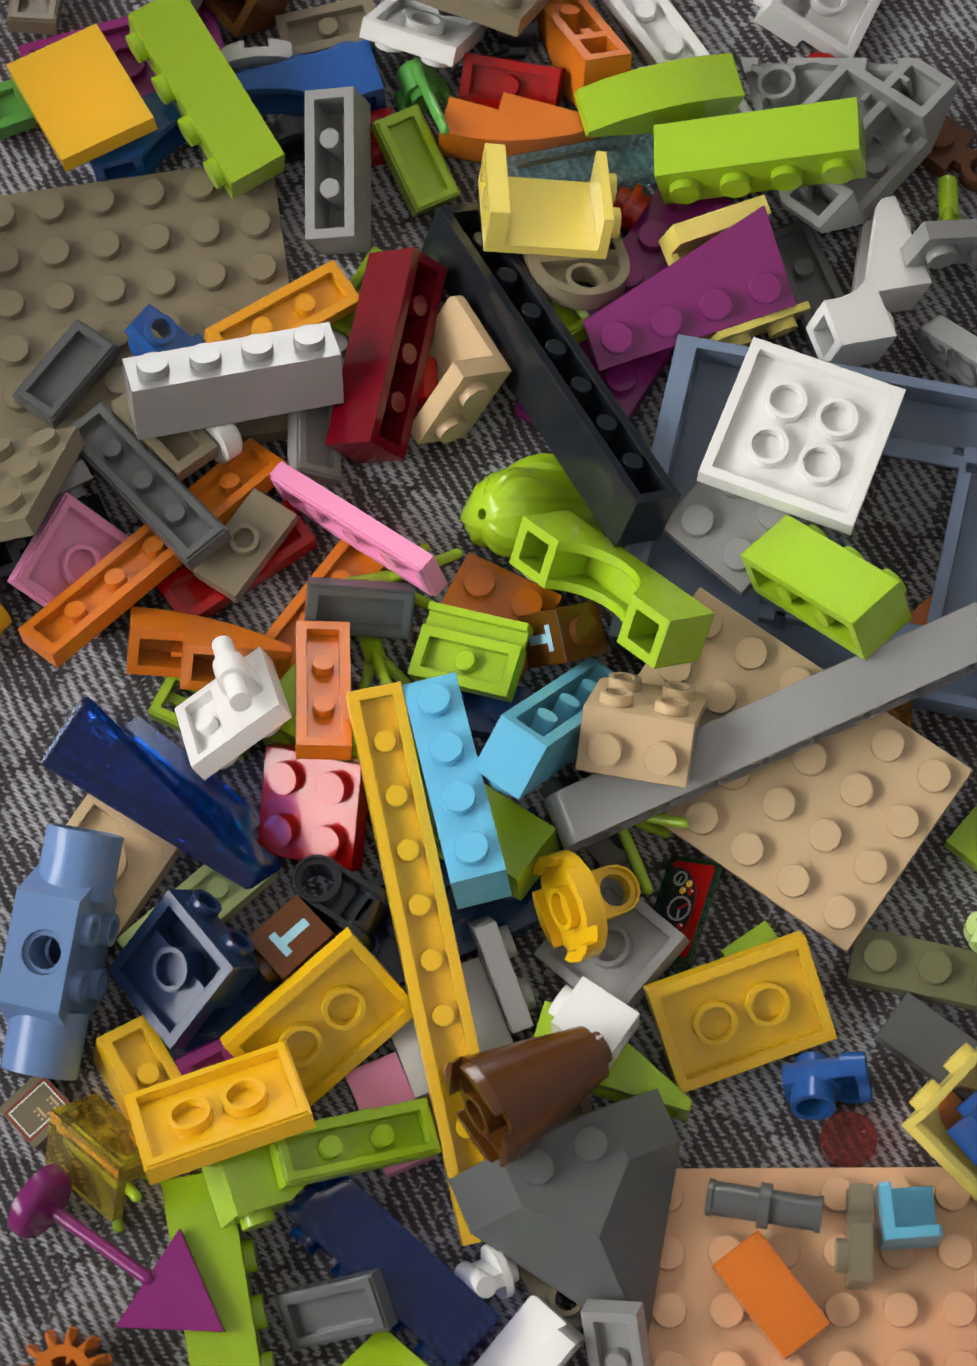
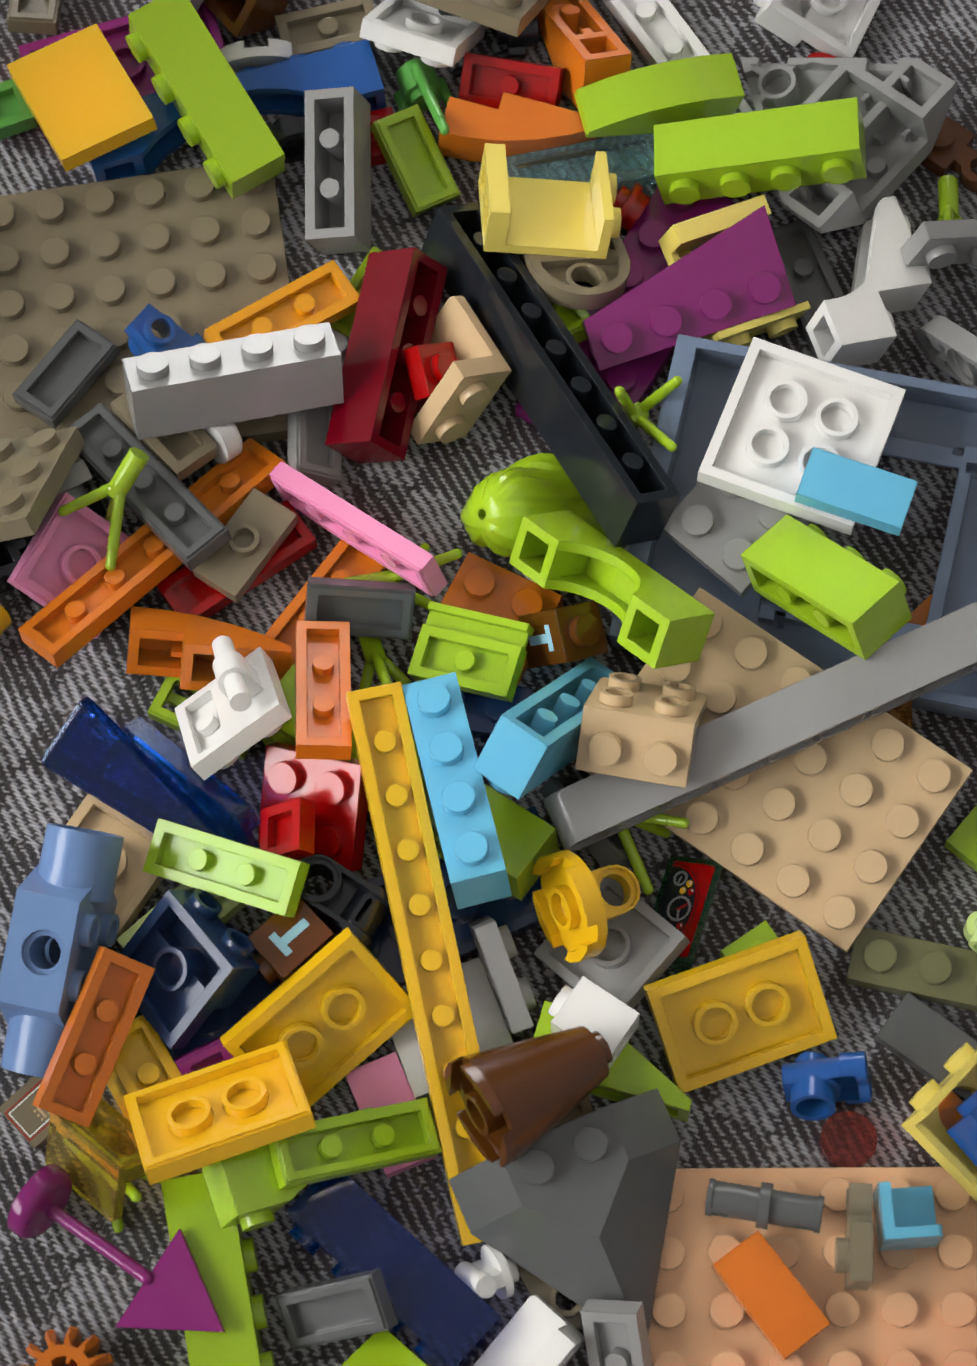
(93, 1036): none -> orange plate
(117, 490): none -> lime plant
(226, 868): none -> lime plate
(289, 828): none -> red plate
(427, 366): none -> red plate
(639, 411): none -> lime plant
(856, 491): none -> medium azure tile

